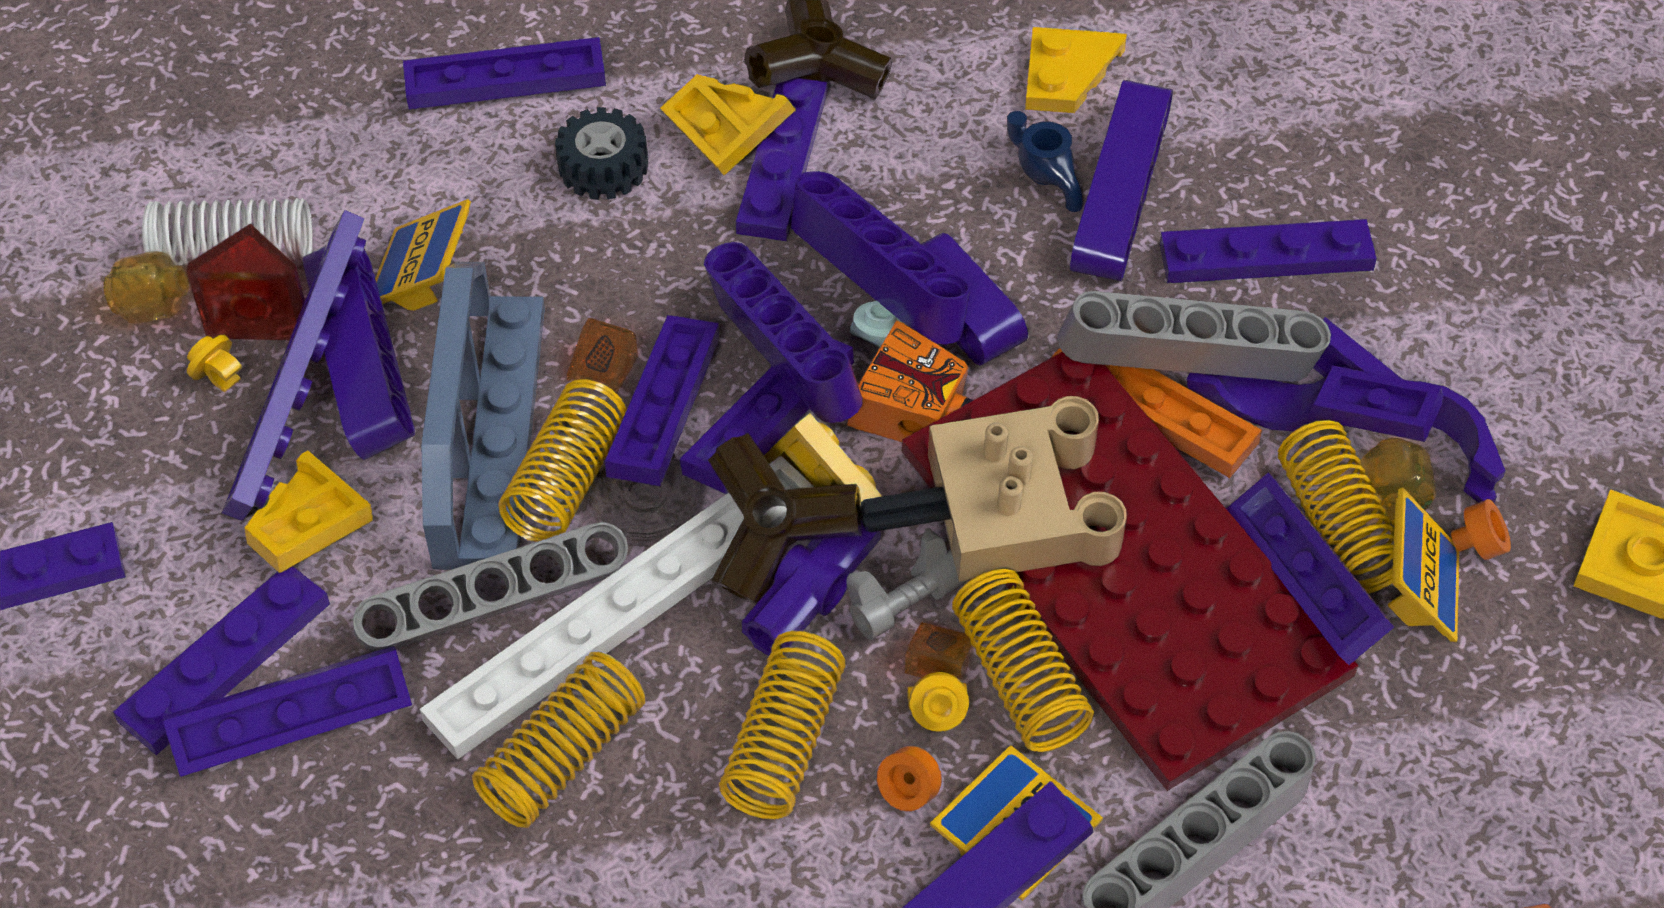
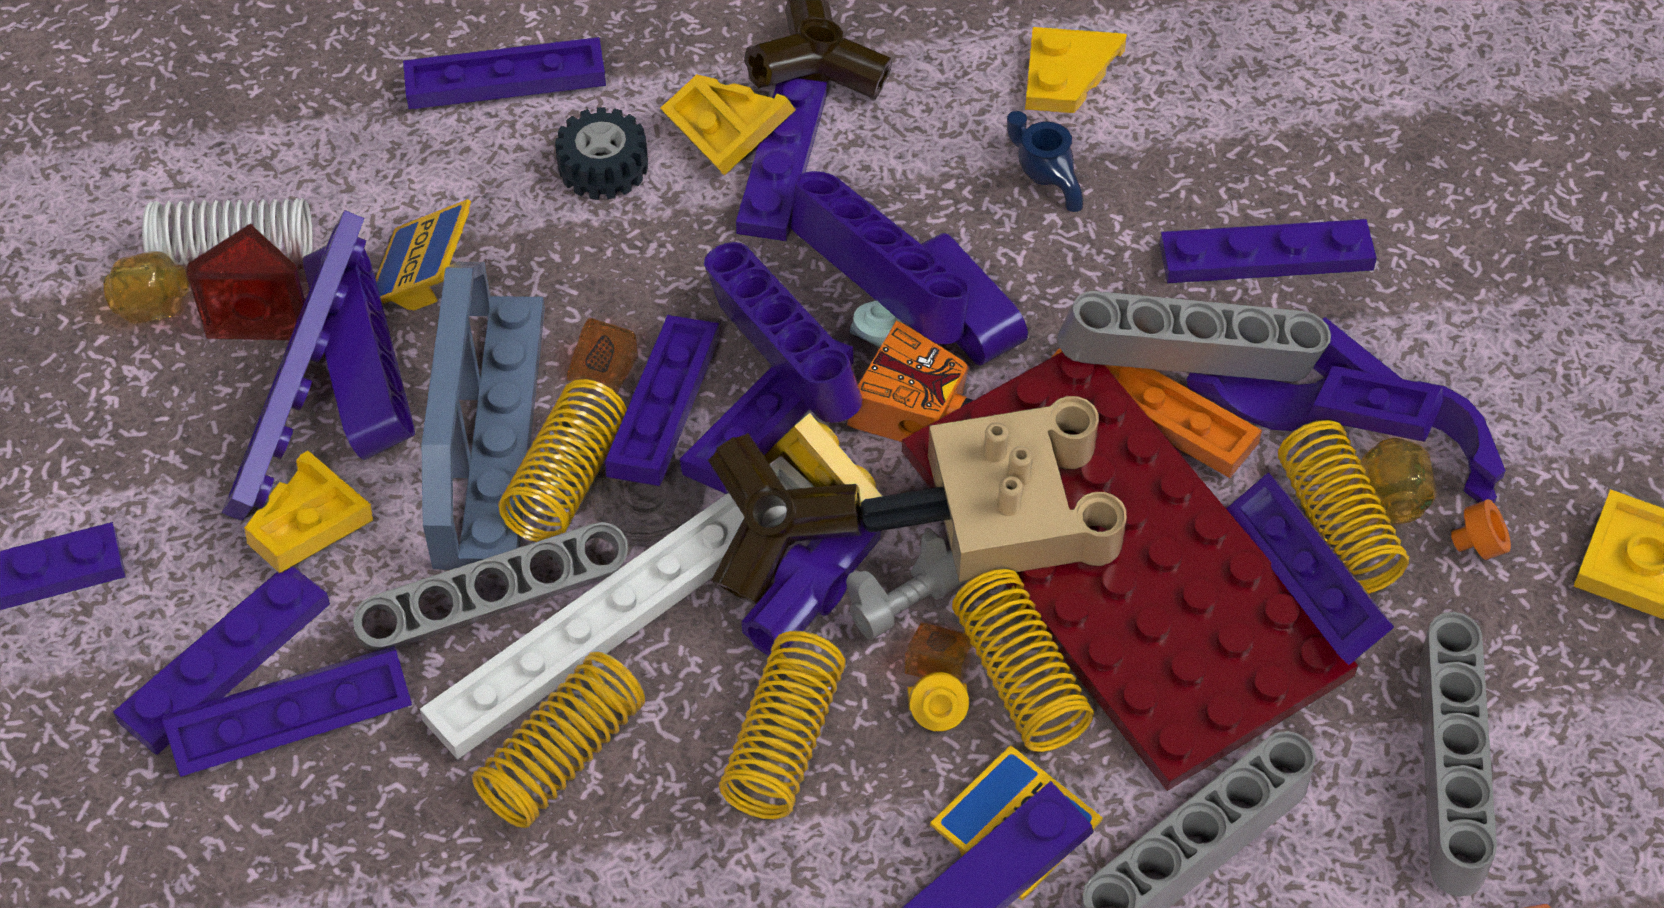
(213, 359): yellow plate -> none
(909, 778): orange tile -> none
(1121, 181): dark purple beam -> none
(1424, 569): piece -> none
(1454, 775): none -> light grey beam

